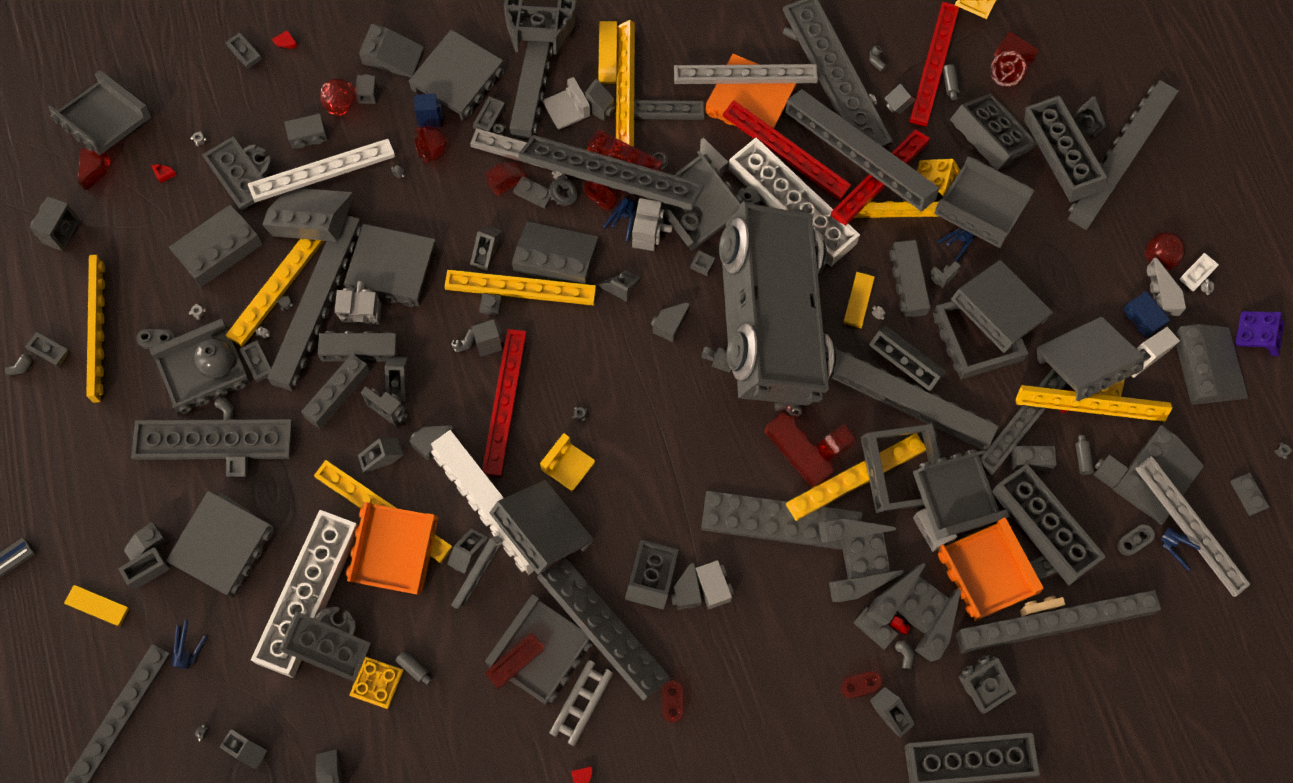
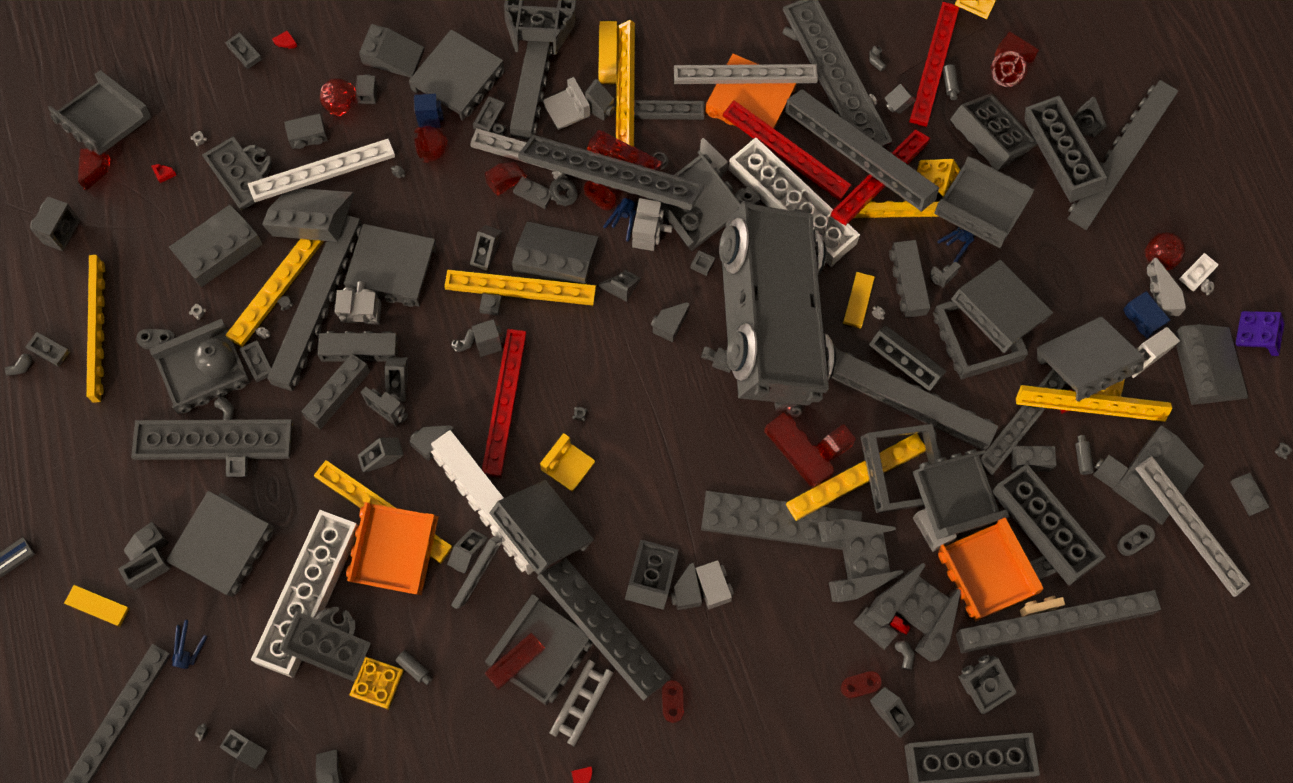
(1172, 538): dark blue plant -> none

